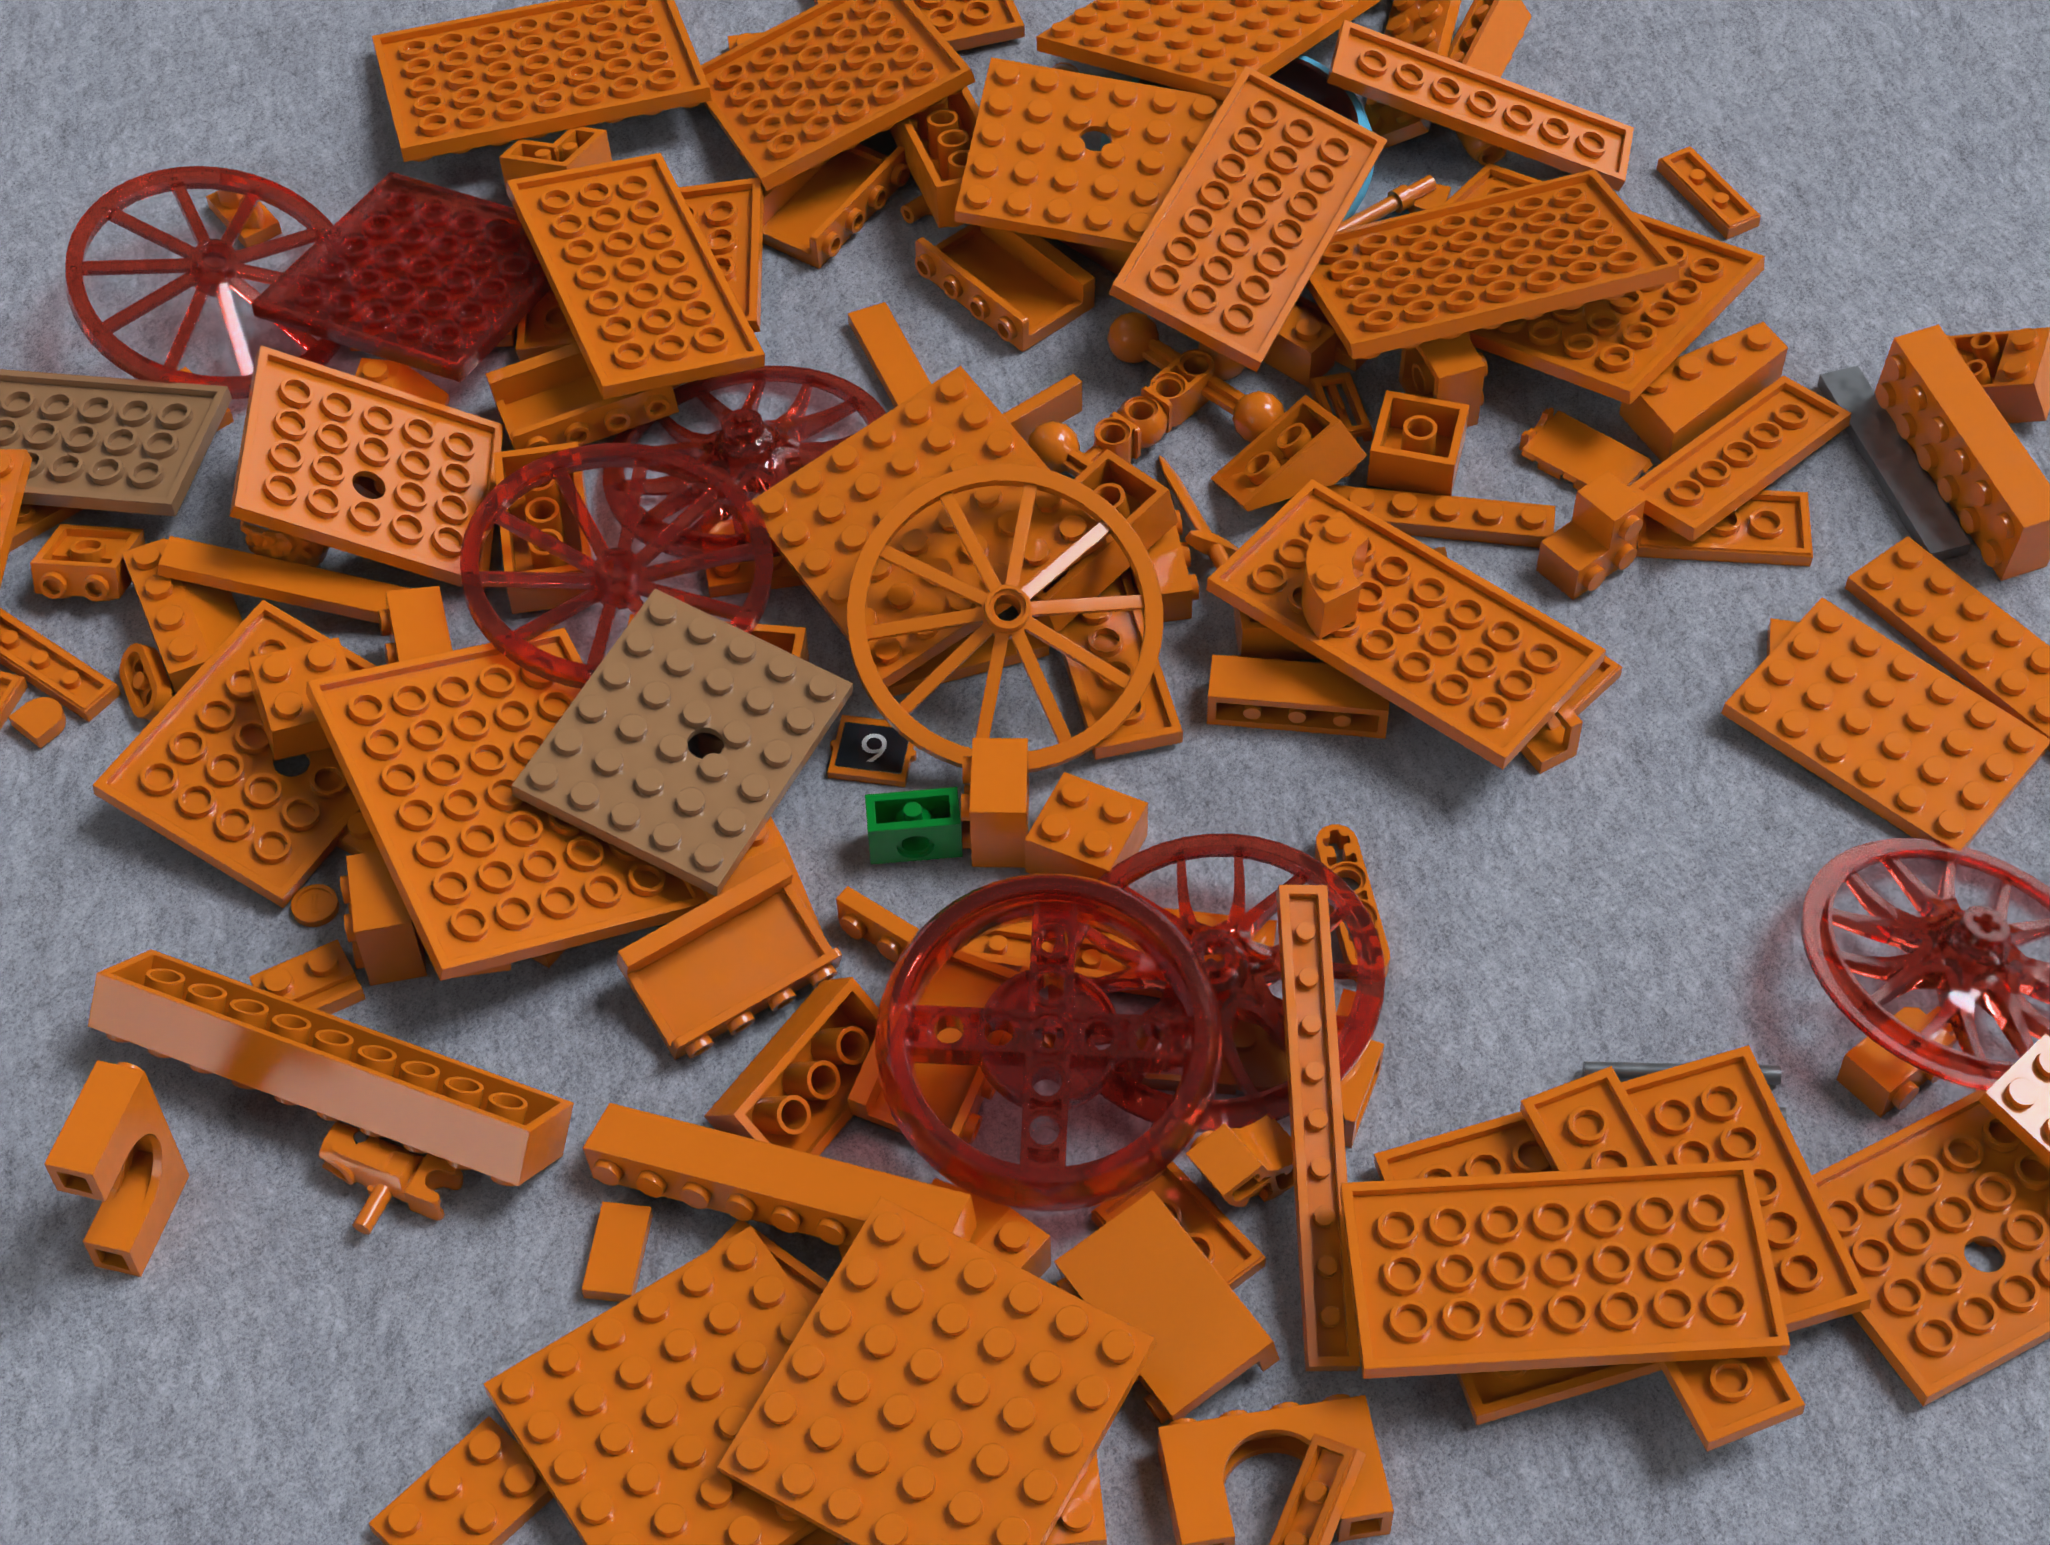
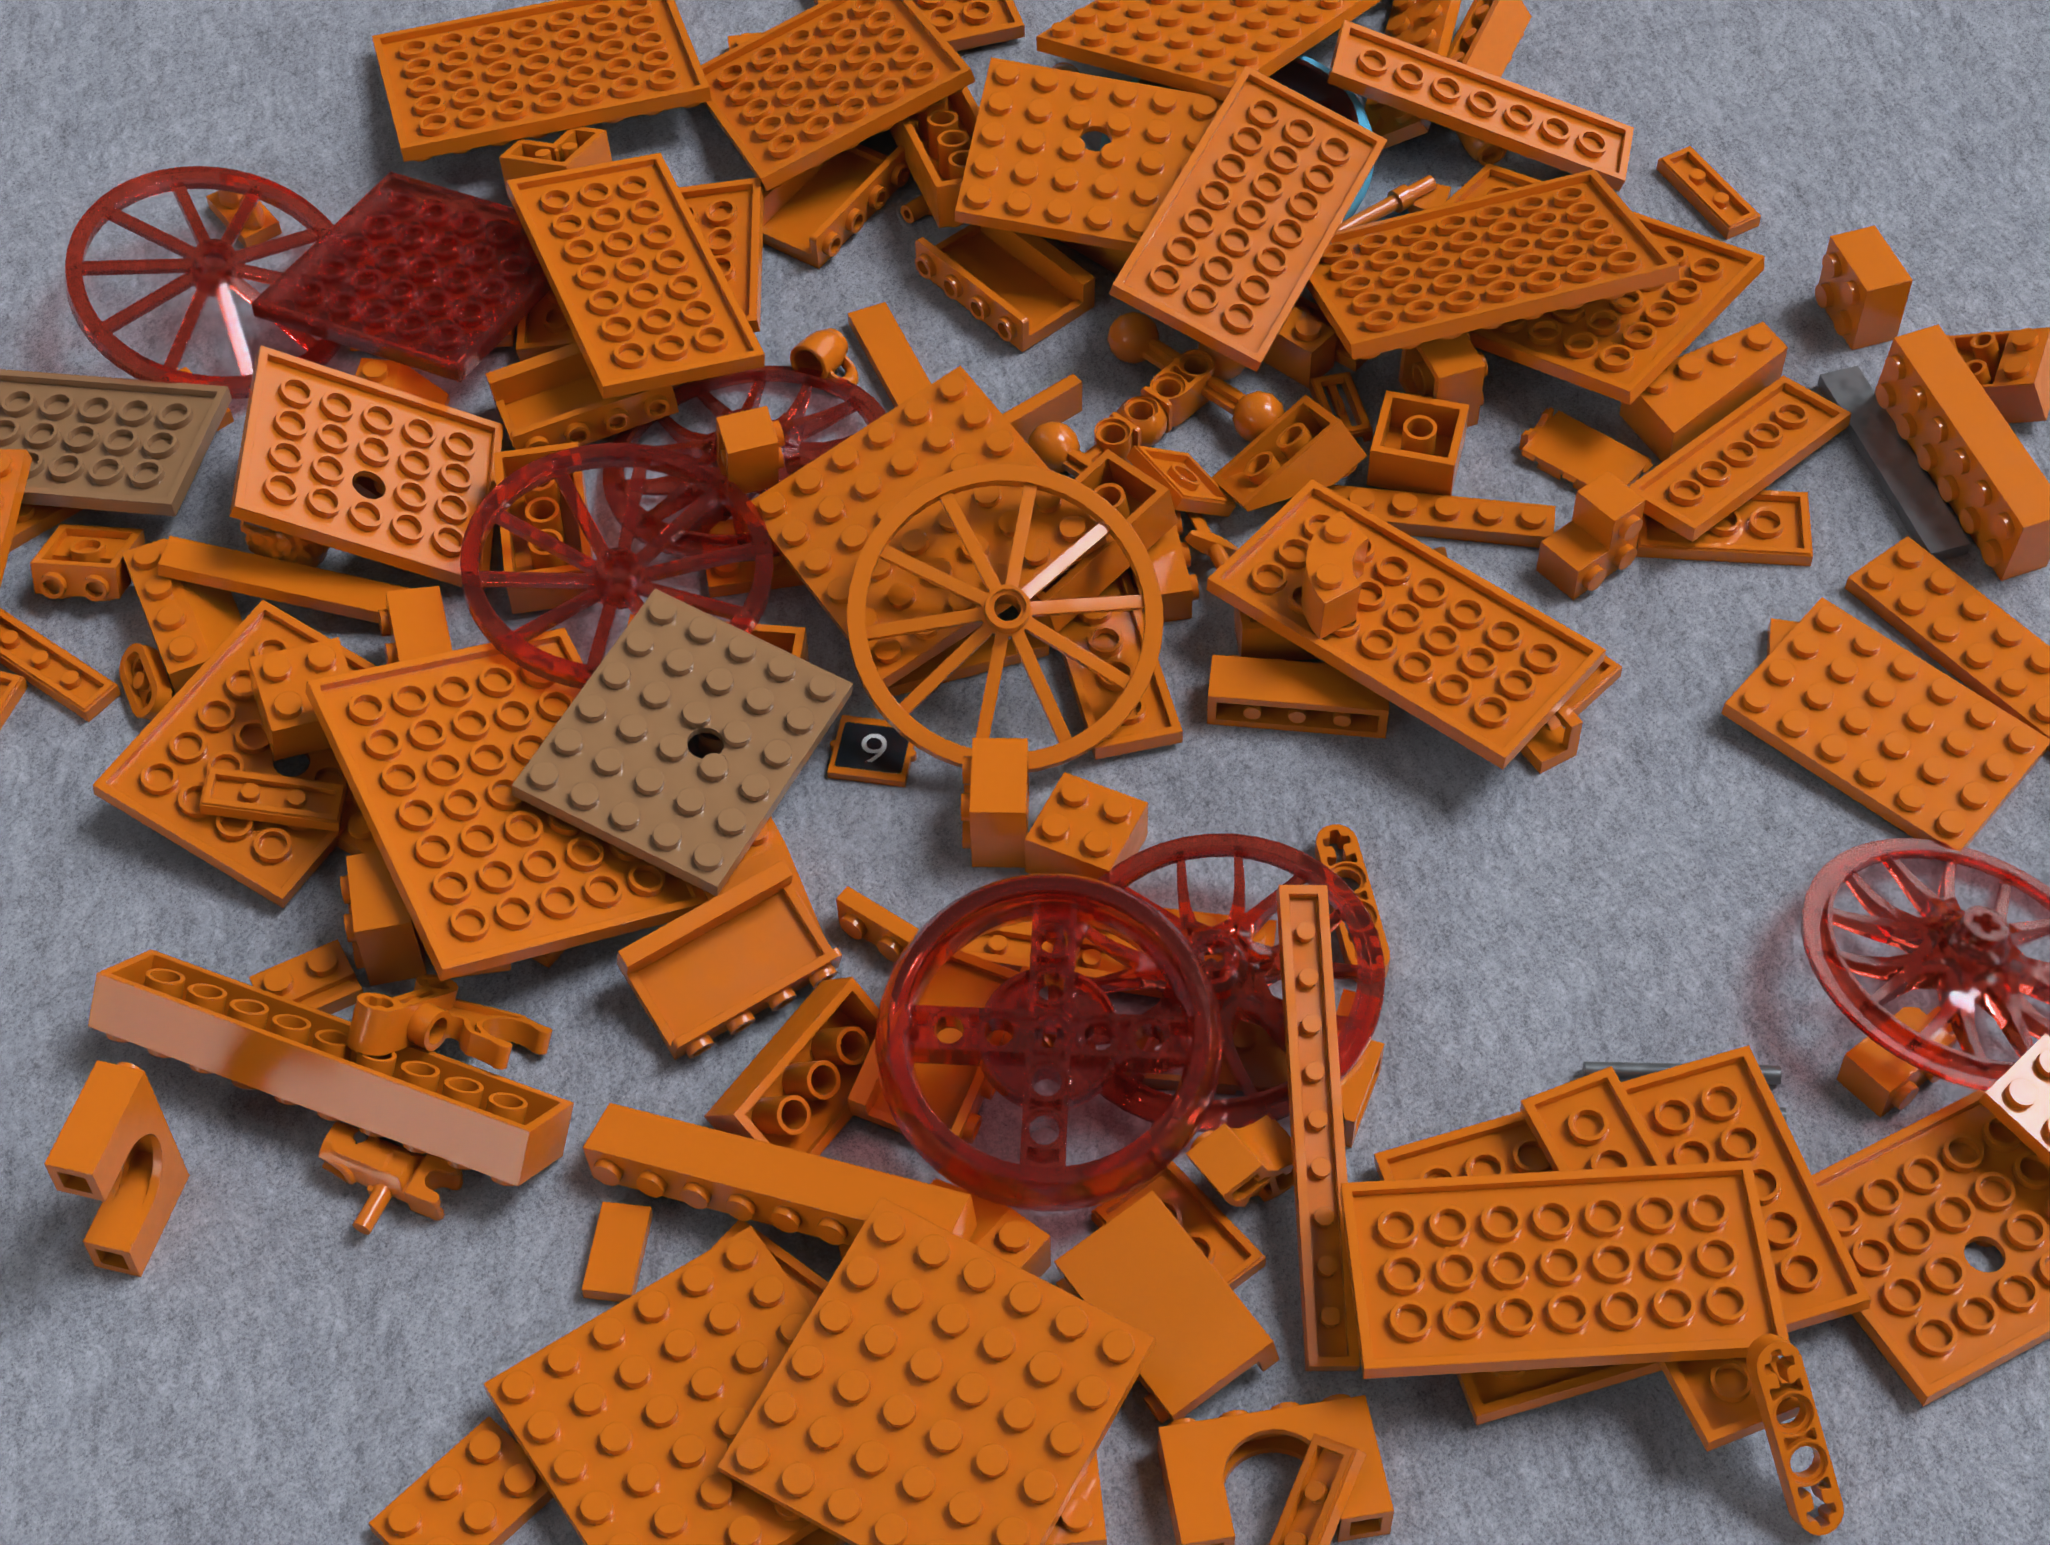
(39, 720): orange tile -> none
(273, 799): none -> orange tile
(315, 905): orange piece -> none
(432, 1015): none -> orange piece
(750, 449): none -> orange brick
(824, 352): none -> orange piece
(914, 825): green brick -> none
(1188, 482): none -> orange tile
(1800, 1432): none -> orange beam
(1863, 287): none -> orange brick

